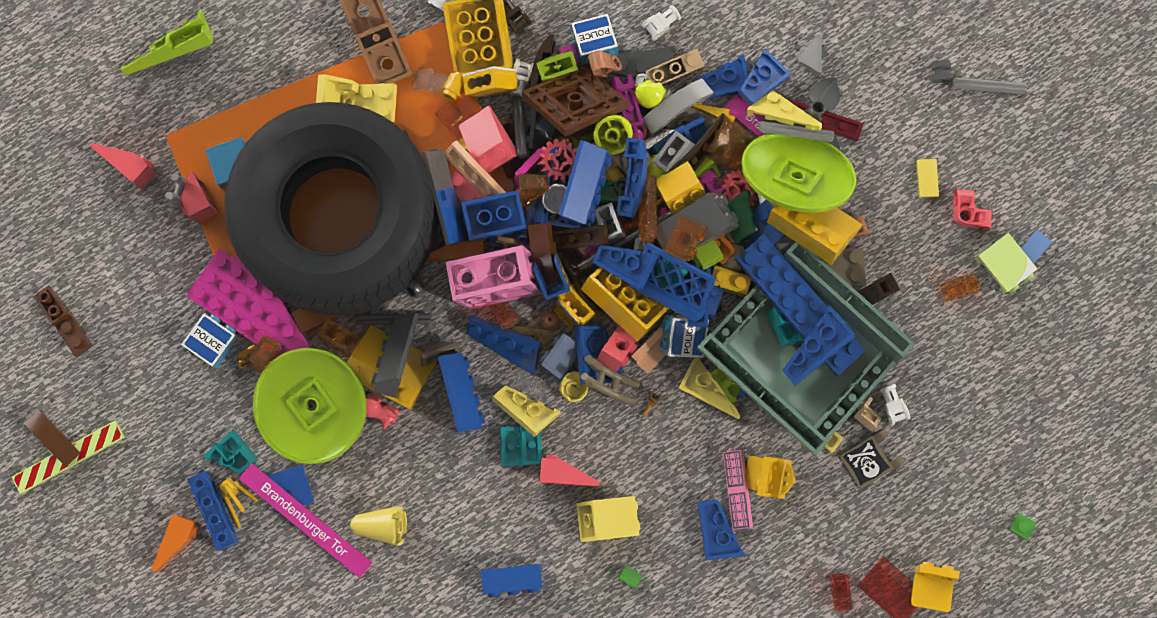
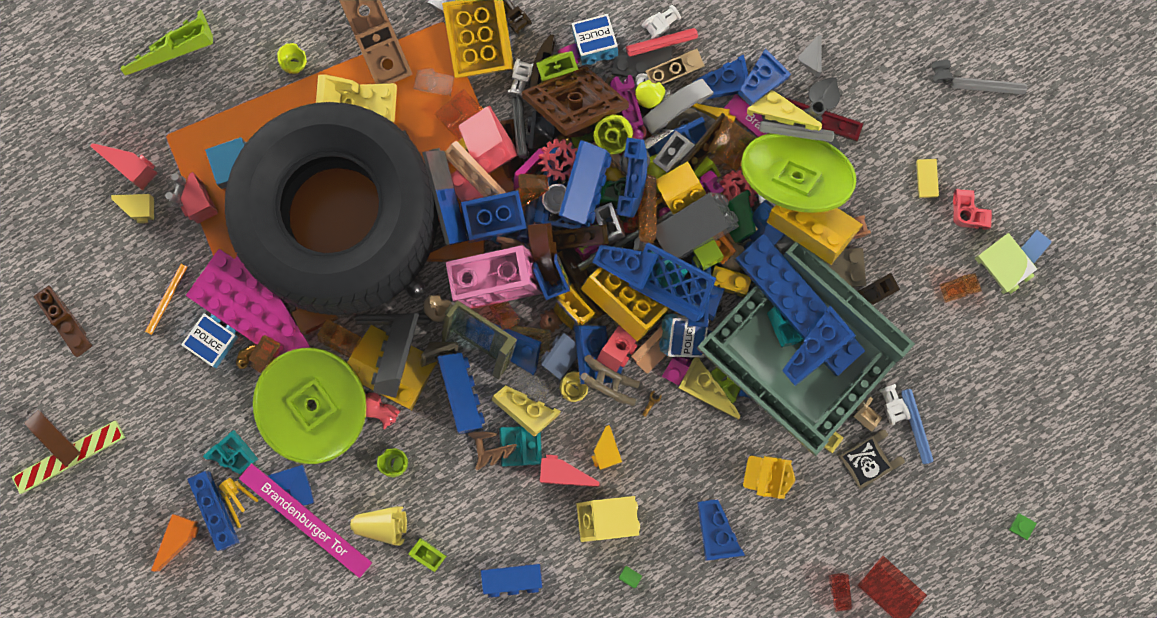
(137, 206): none -> light yellow slope
(166, 299): none -> light orange bar
(290, 52): none -> neon yellow hair
(399, 466): none -> lime hair
(427, 554): none -> lime slope
(436, 307): none -> tan hair
(453, 86): yellow brick -> none
(479, 333): none -> panel
(485, 456): none -> medium nougat piece
(490, 82): yellow piece -> none
(604, 63): nougat piece -> none
(606, 450): none -> yellow slope
(661, 42): none -> coral axle
(676, 244): clear orange brick -> none
(677, 369): none -> dark pink bracket
(737, 489): bright pink tile -> none
(917, 427): none -> medium blue axle
(933, 586): yellow bracket -> none

